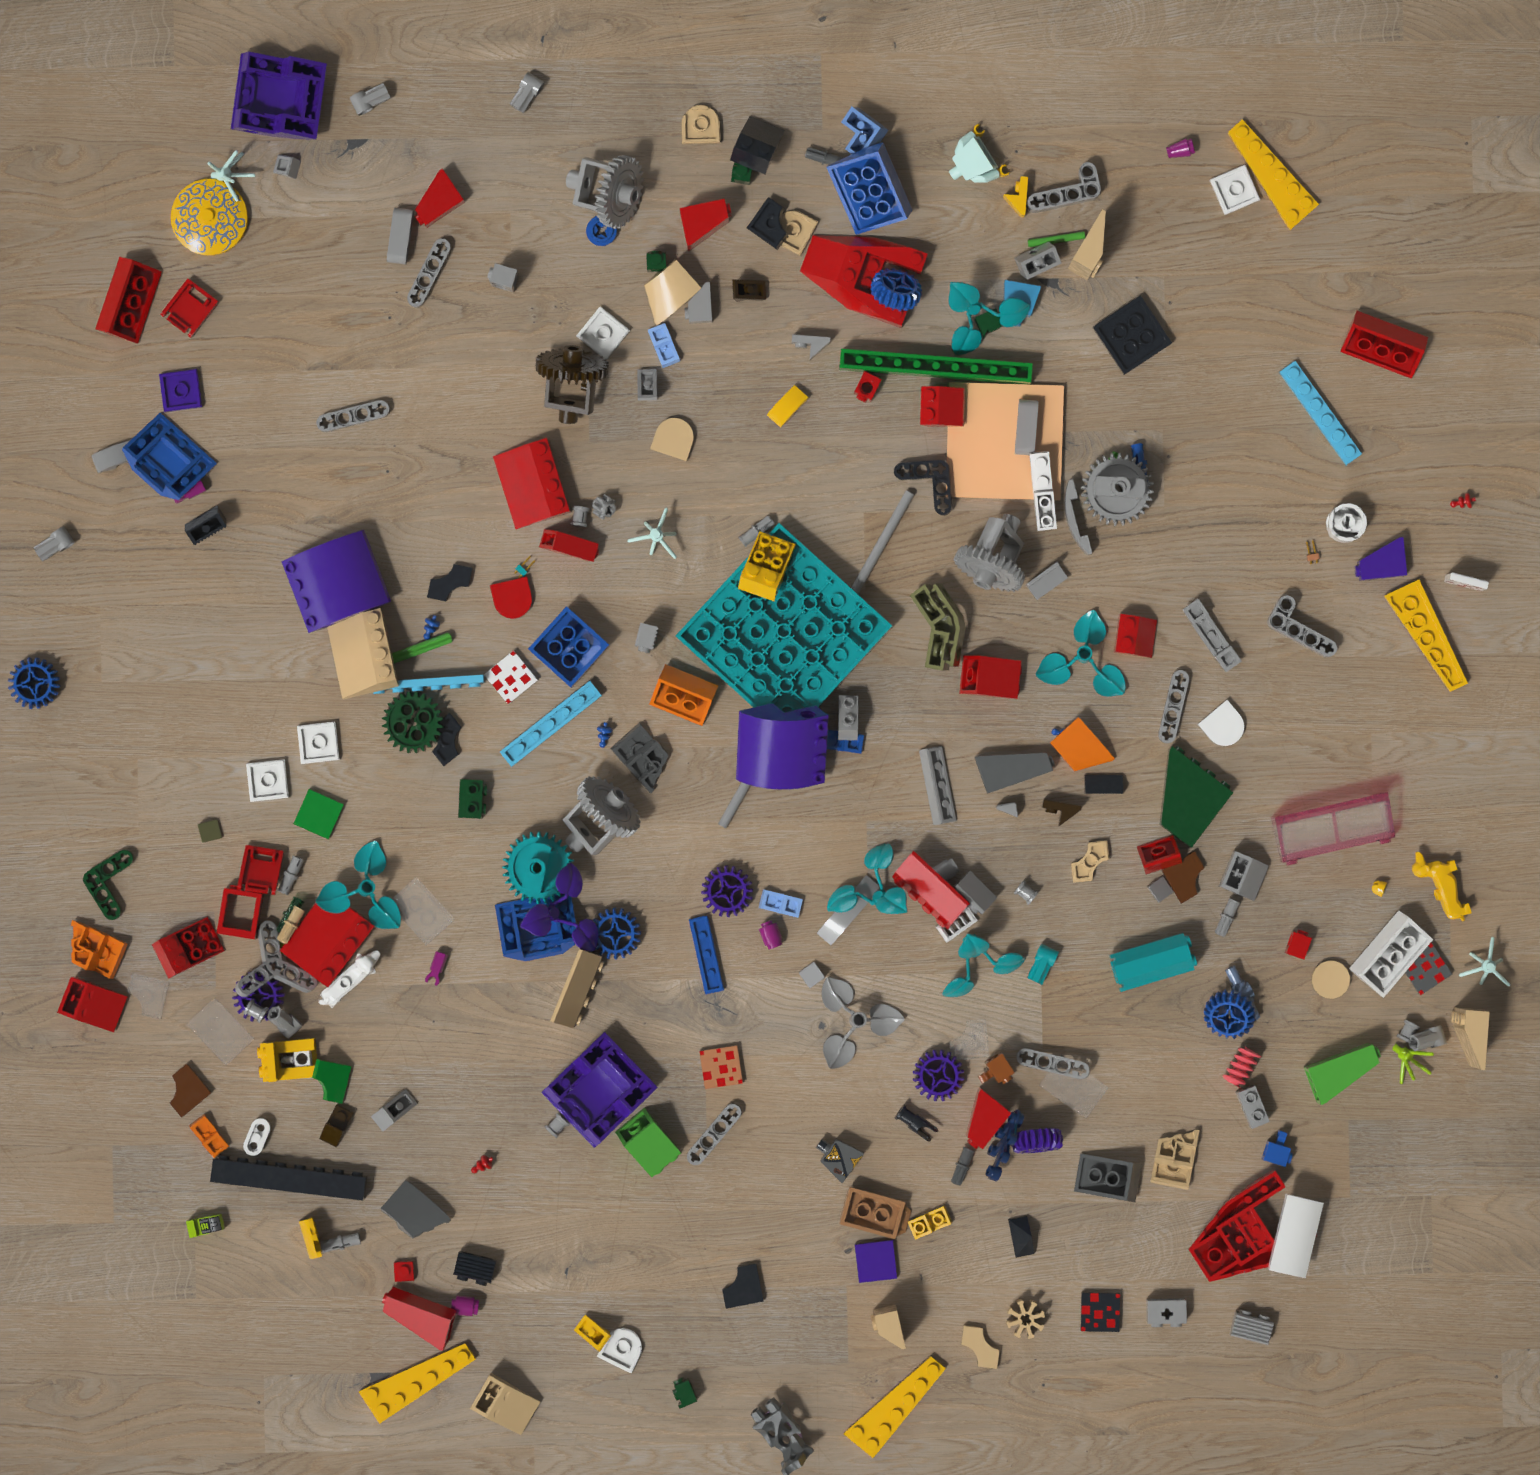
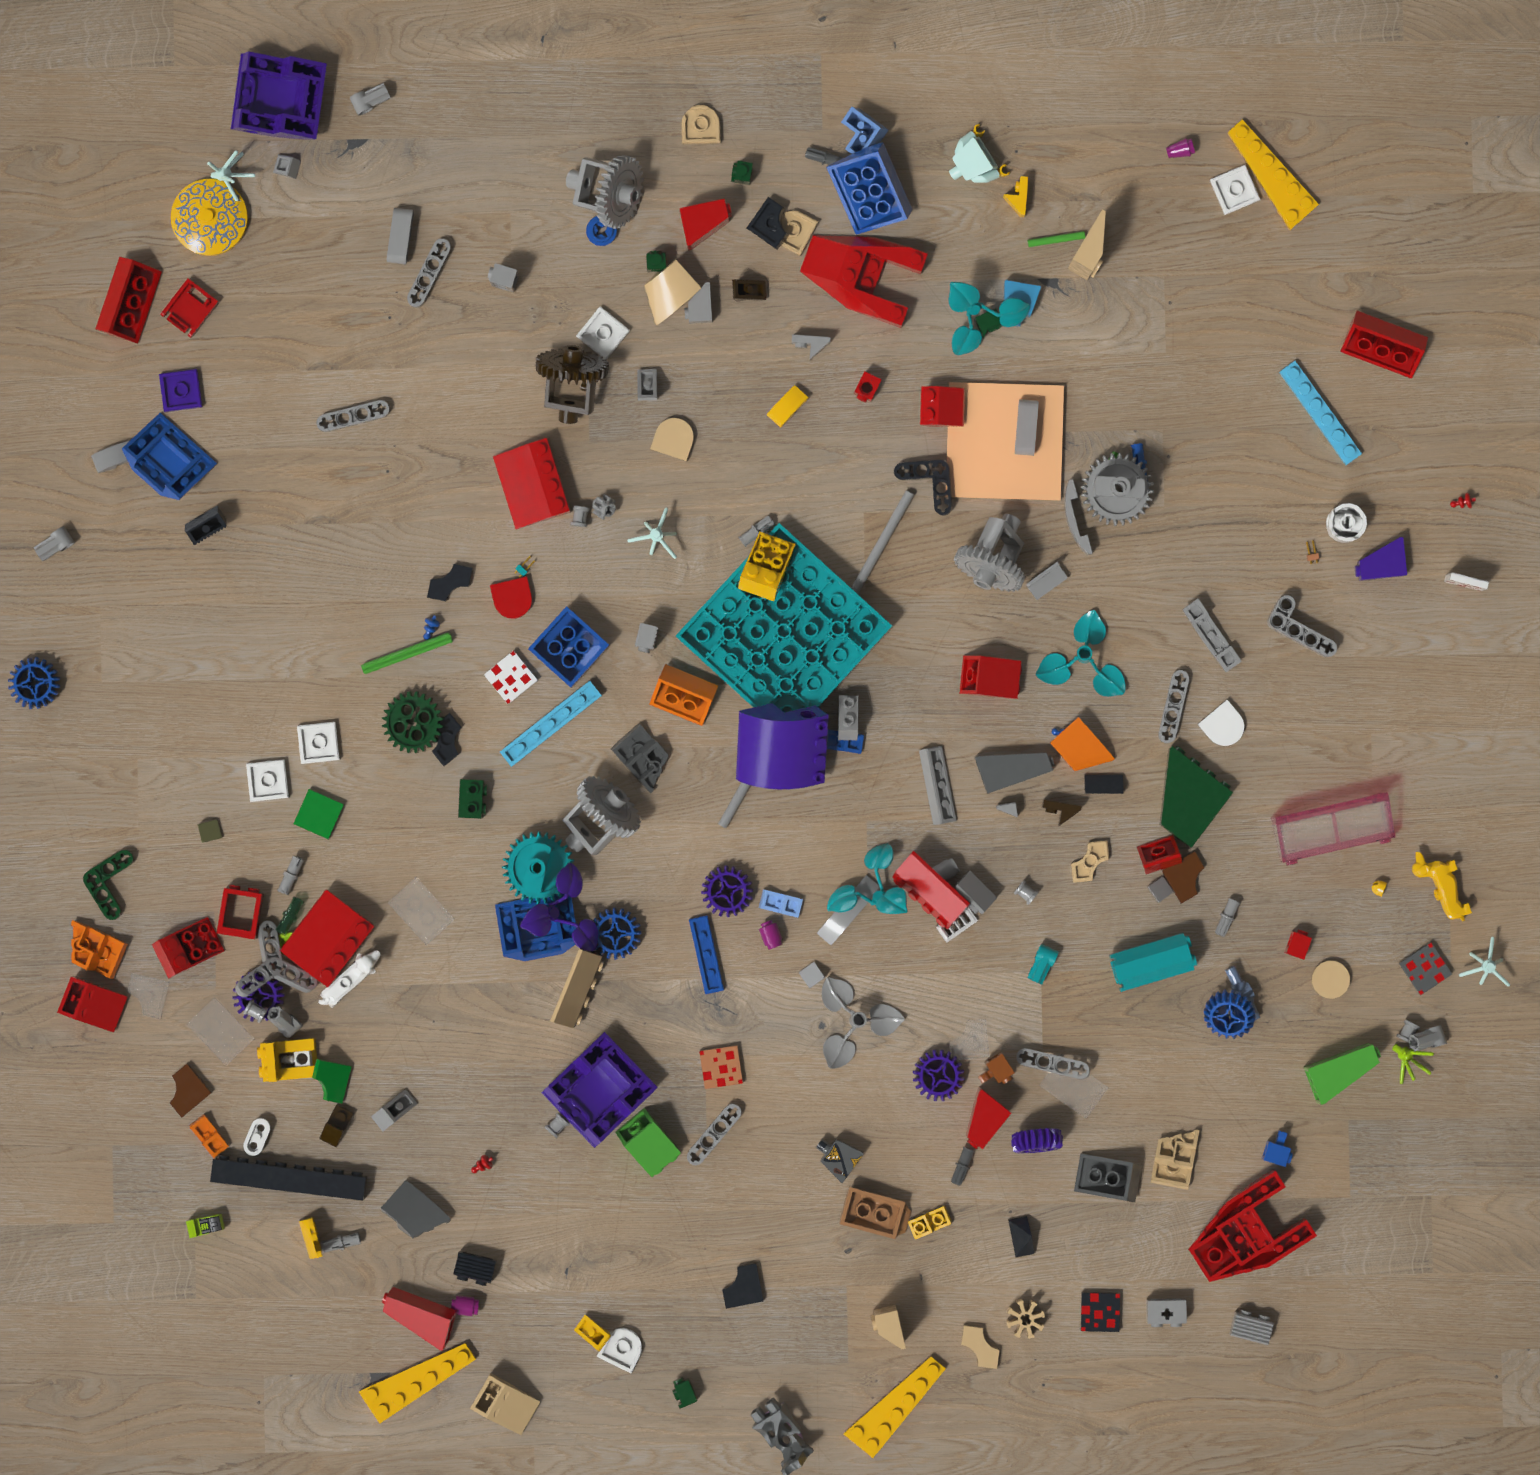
(198, 489): magenta bar -> none
(260, 874): red container -> none
(290, 925): tan axle -> none
(335, 898): teal plant -> none
(336, 581): dark purple slope -> none
(363, 654): tan slope -> none
(404, 1271): red plate -> none
(437, 683): medium azure plate -> none
(437, 966): magenta bar -> none
(438, 200): red slope -> none
(529, 87): light grey piece -> none
(569, 545): red slope -> none
(603, 735): blue hair -> none
(663, 345): light blue slope -> none
(757, 145): black slope -> none
(875, 1261): dark purple tile -> none
(896, 289): blue gear -> none
(915, 1122): black piece -> none
(935, 366): green brick -> none
(944, 627): olive brick -> none
(973, 947): teal plant -> none
(1008, 1137): dark blue plant -> none
(1037, 260): light grey brick -> none
(1042, 490): white slope -> none
(1062, 192): light grey beam -> none
(1132, 335): black plate -> none
(1135, 635): red slope -> none
(1241, 1066): coral piece -> none
(1243, 875): light grey slope -> none
(1252, 1106): light grey brick -> none
(1295, 1236): white slope -> none
(1391, 954): white slope -> none
(1421, 622): yellow wing -> none
(1472, 1031): tan slope -> none

